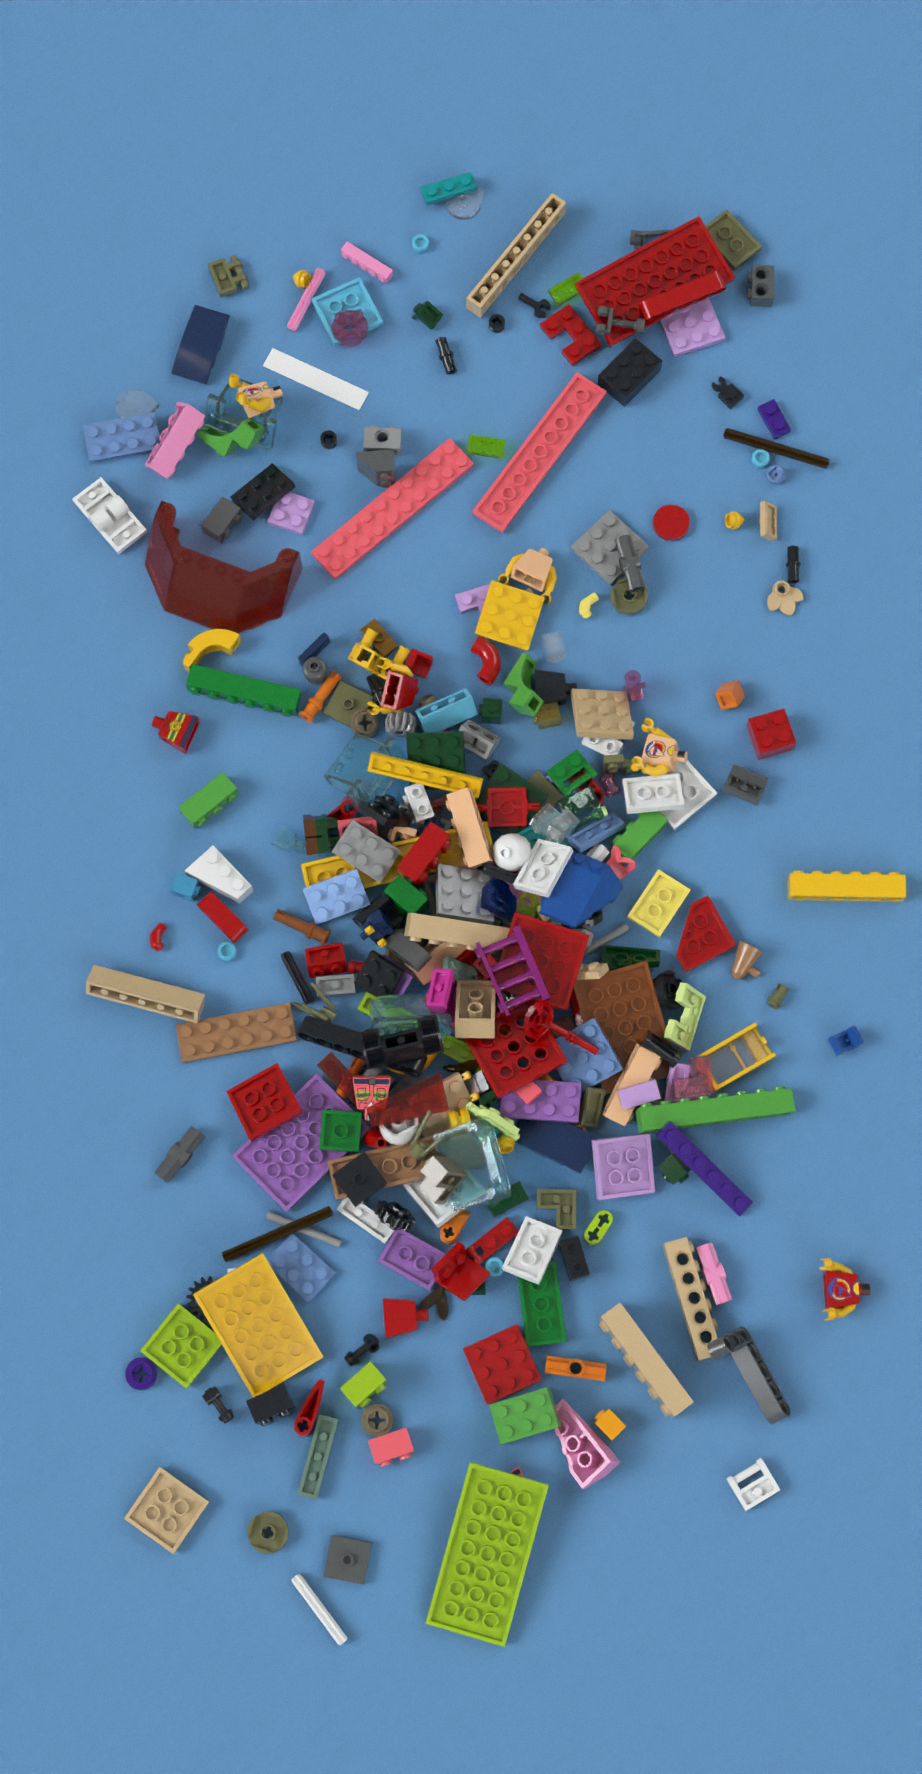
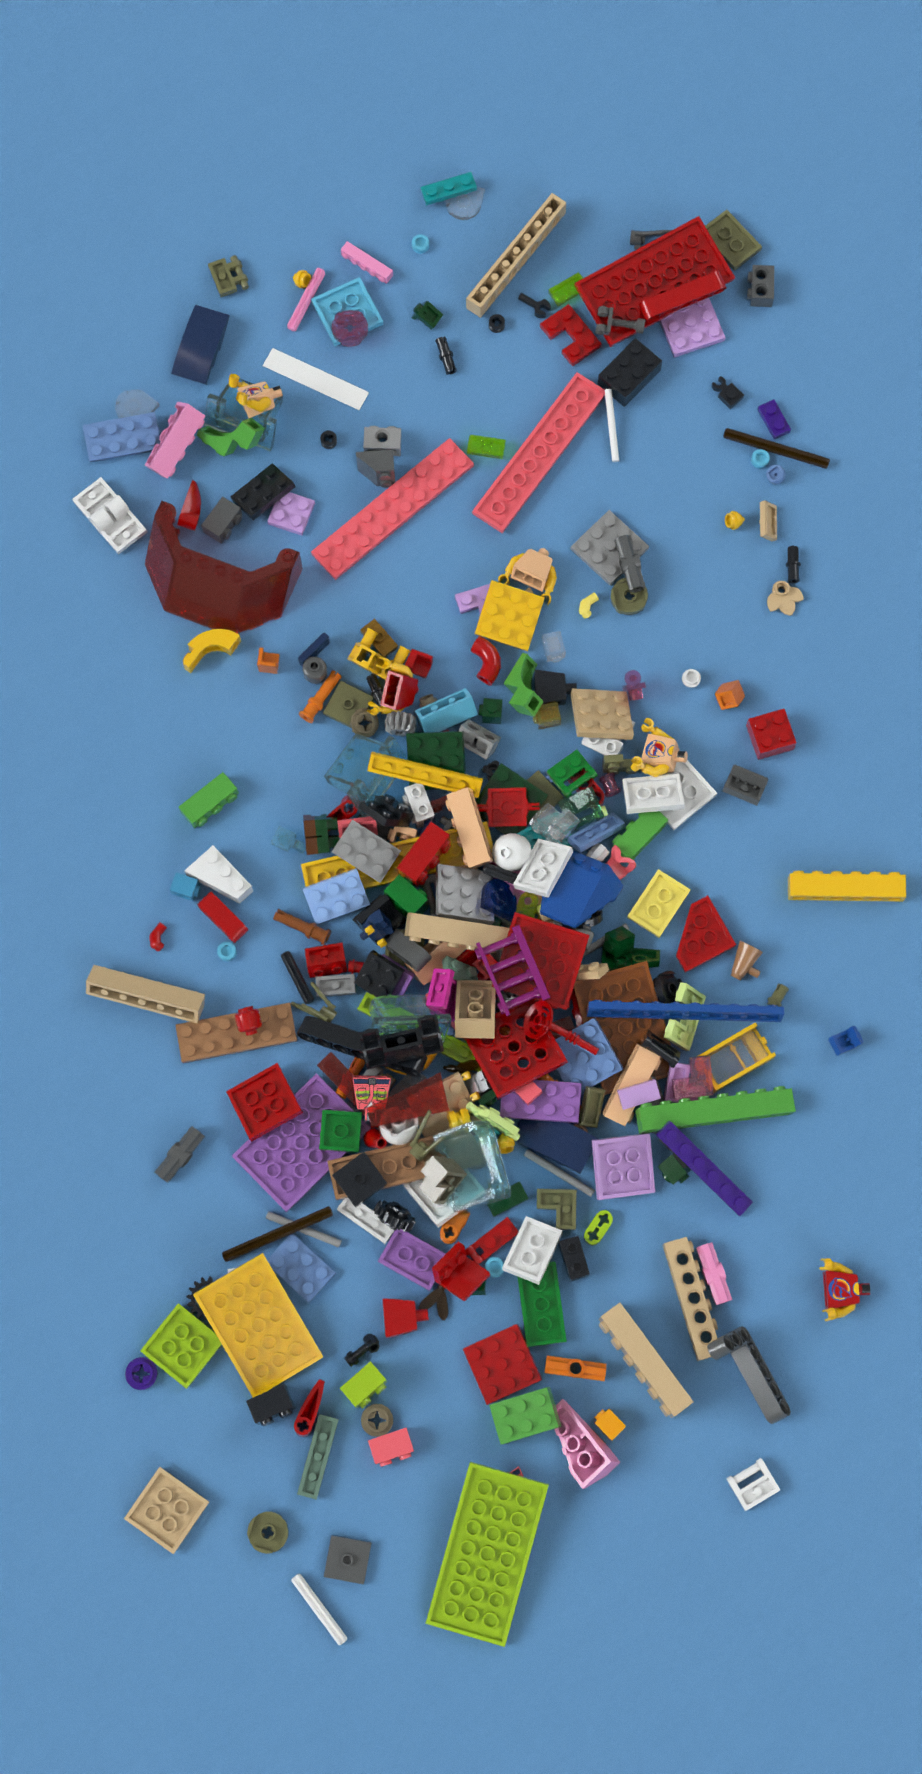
(177, 729): red torso -> none
(191, 508): none -> red piece
(212, 1397): black bar -> none
(244, 690): green brick -> none
(248, 1020): none -> red head
(268, 662): none -> orange panel
(558, 1172): none -> light grey bar
(611, 425): none -> white bar
(619, 941): none -> dark green brick
(671, 522): red tile -> none
(690, 1011): none -> blue plate
(691, 678): none -> white plate

